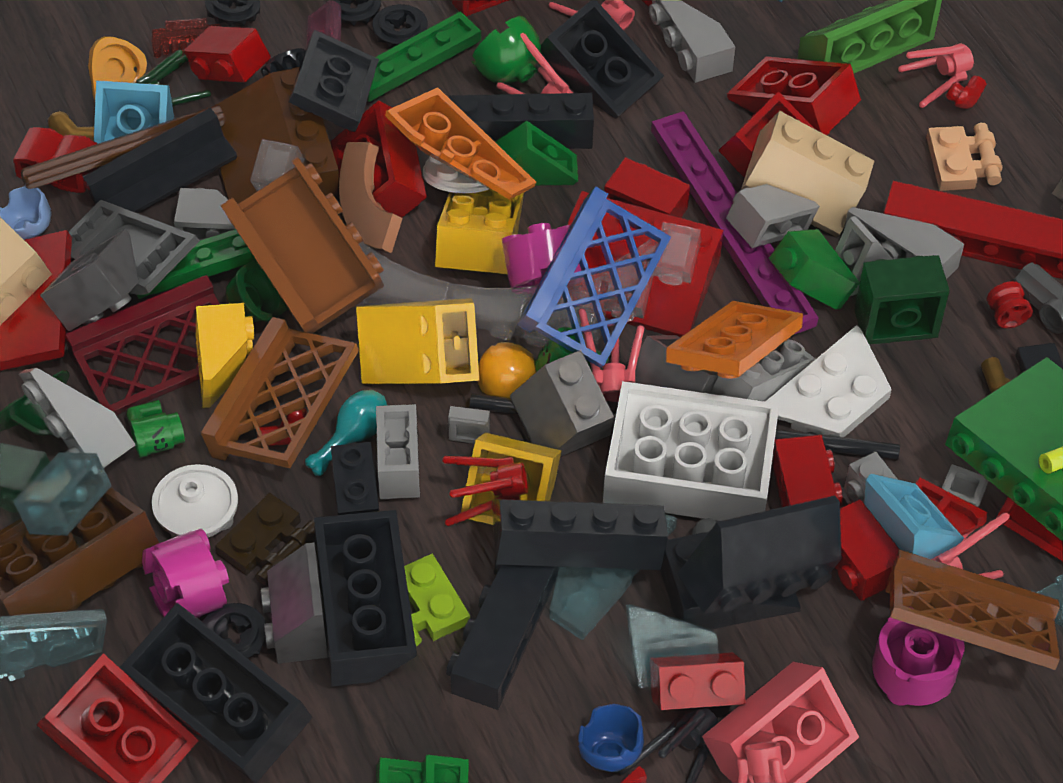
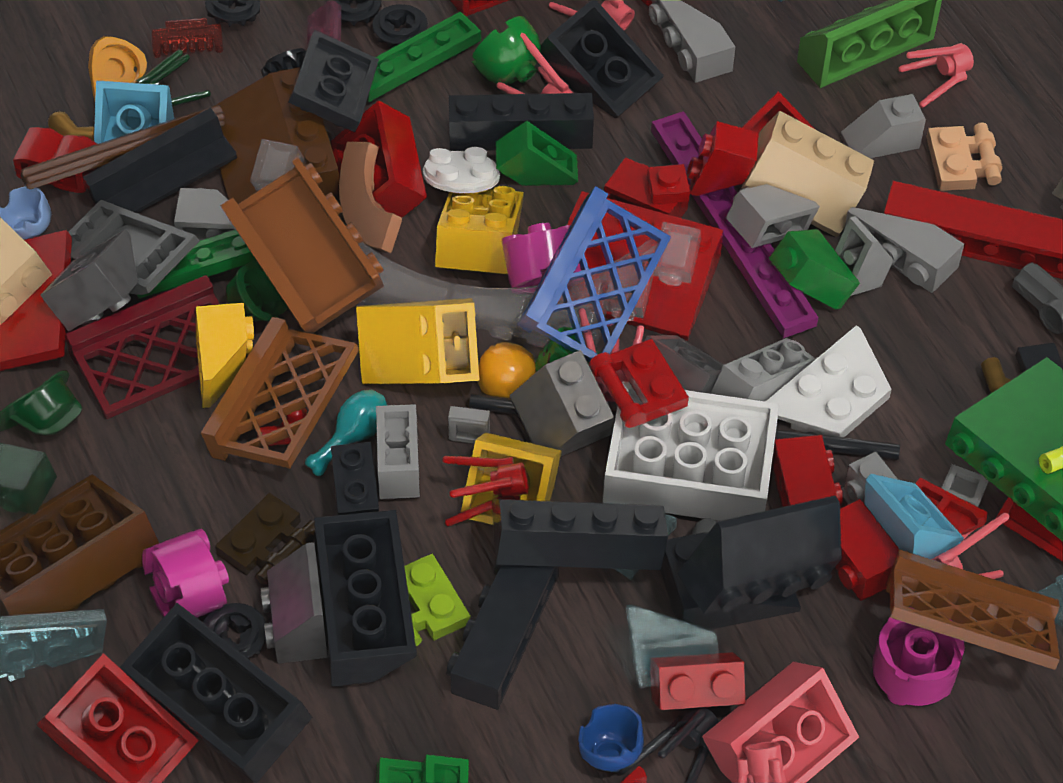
(62, 493): clear light blue brick -> none
(76, 418): light grey slope -> none
(153, 429): green piece -> none
(194, 500): white piece -> none
(227, 54): red brick -> none
(455, 140): orange wedge -> none
(586, 596): clear light blue wing -> none
(648, 376): none -> red plate
(668, 184): none -> red plate
(723, 159): none -> red slope
(734, 339): orange plate -> none
(816, 89): red slope -> none
(886, 128): none -> light grey slope
(901, 299): dark green brick -> none
(966, 96): red arm -> none
(1009, 304): red wheel -> none

